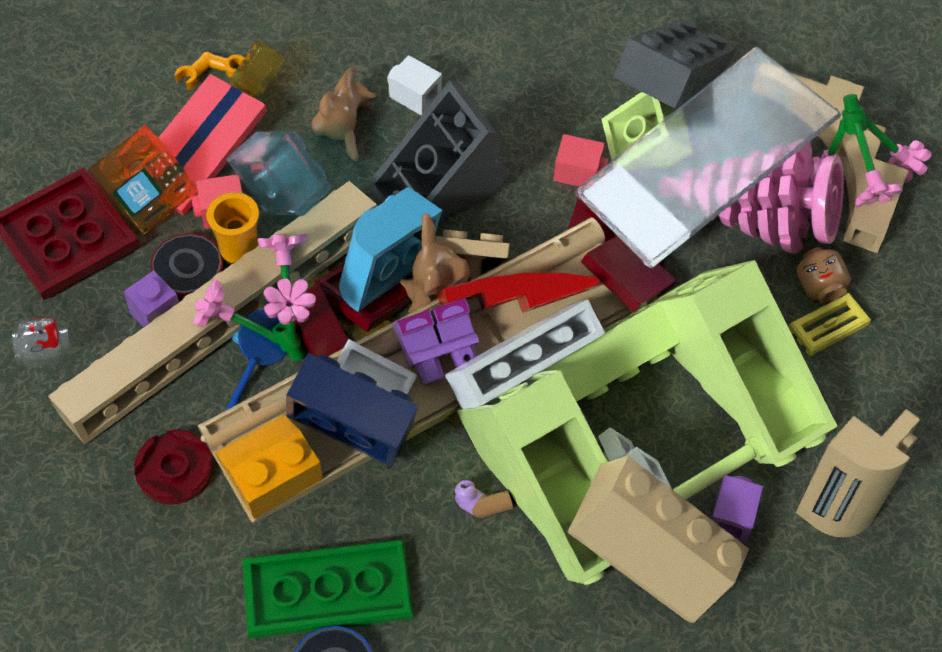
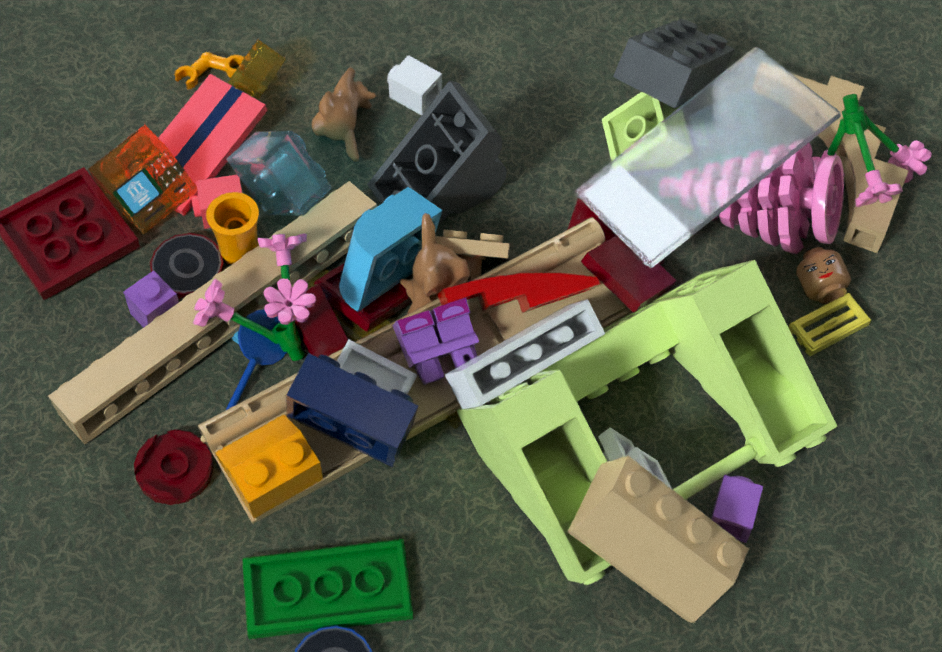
(39, 342): clear head -> none
(480, 504): arm -> none
(578, 160): coral brick -> none
(857, 476): tan brick -> none

